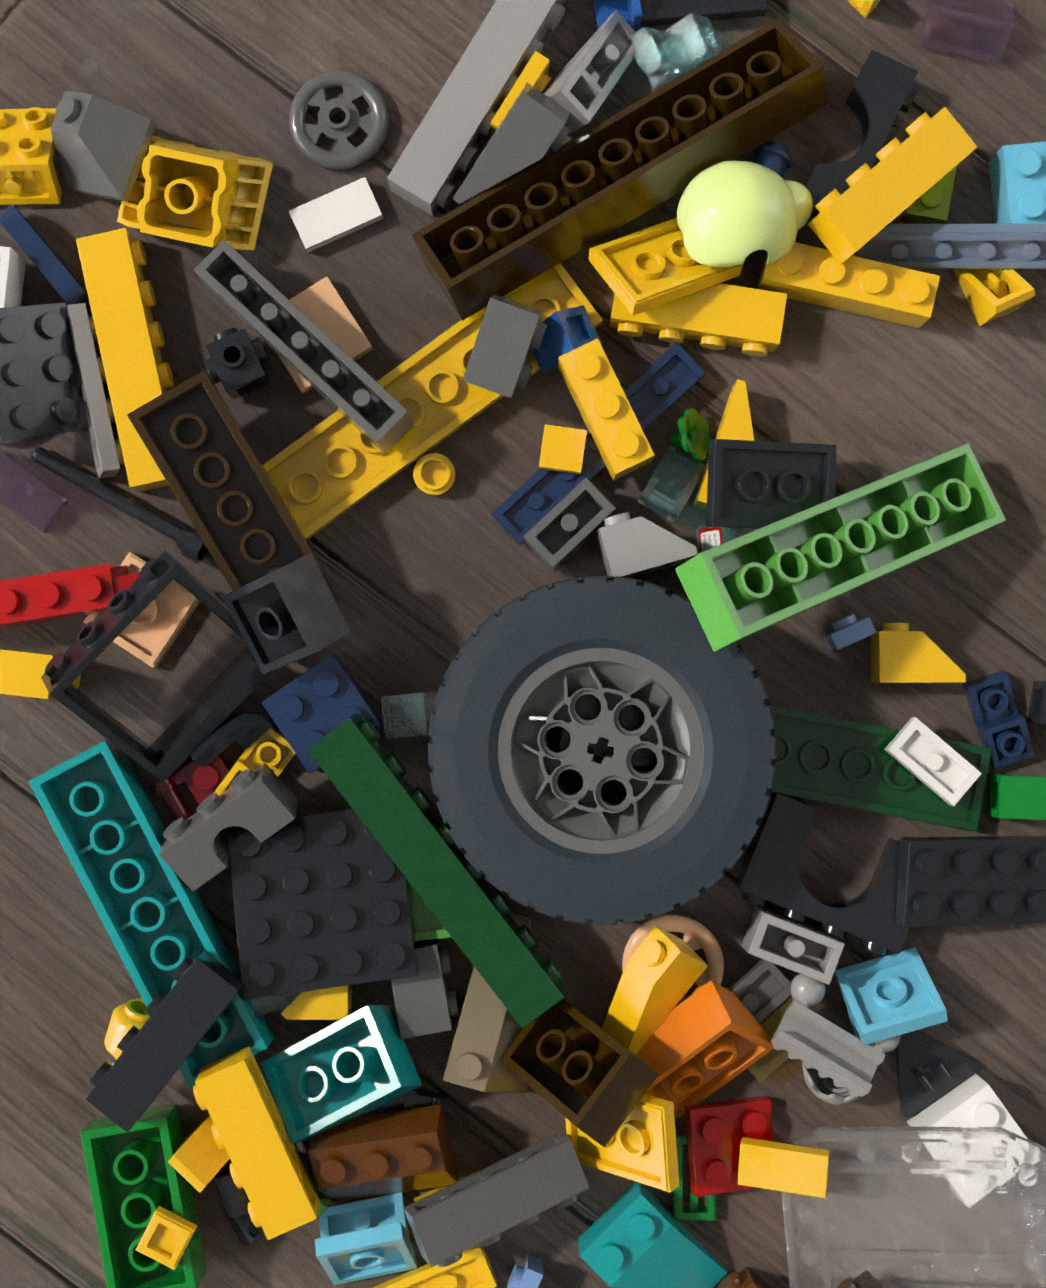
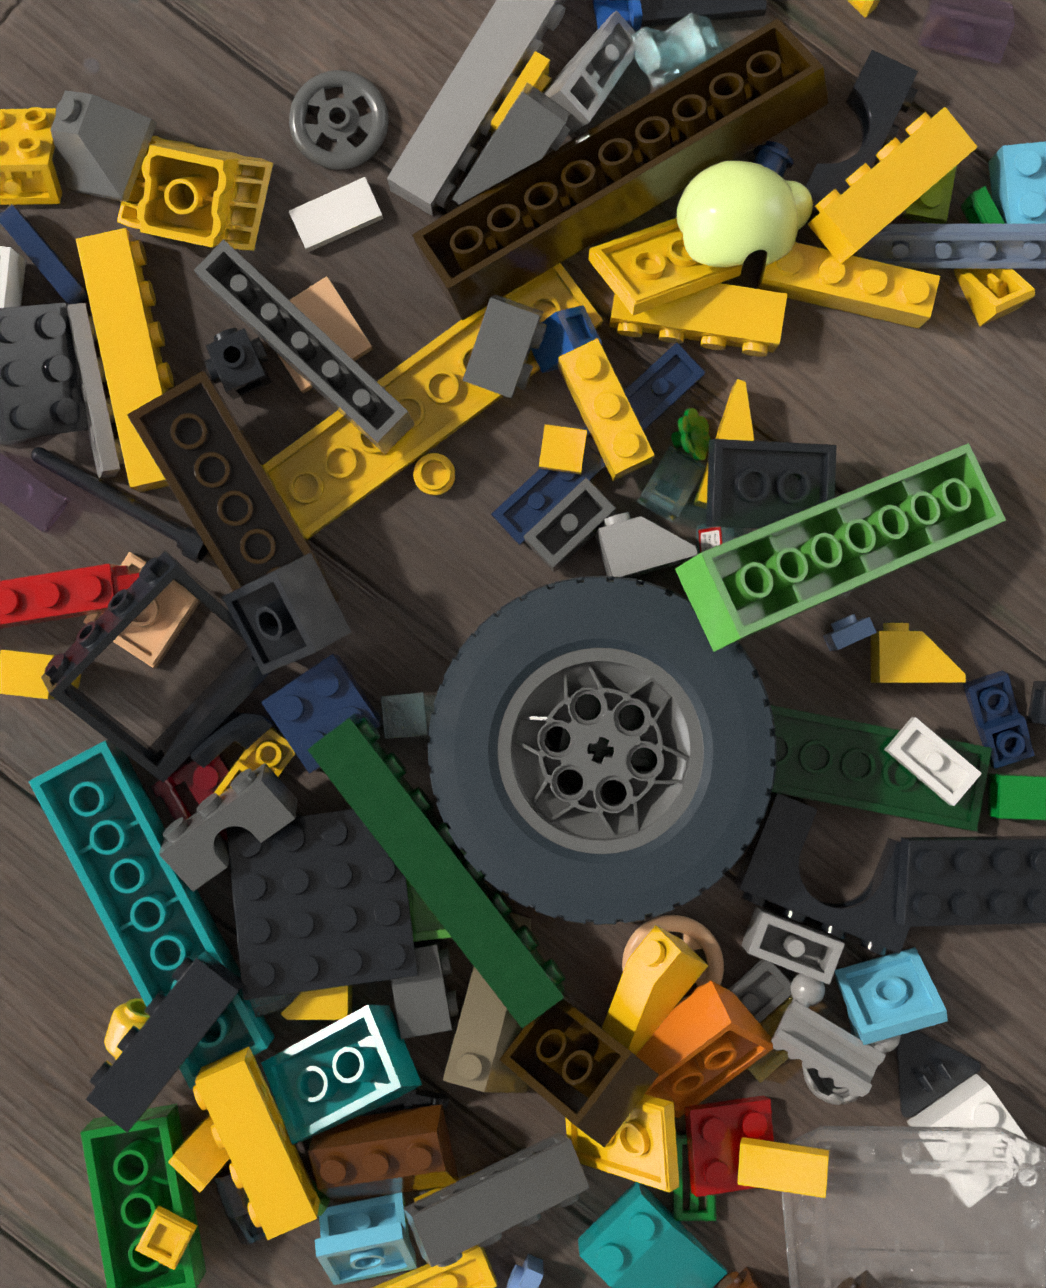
(981, 209): none -> green tile

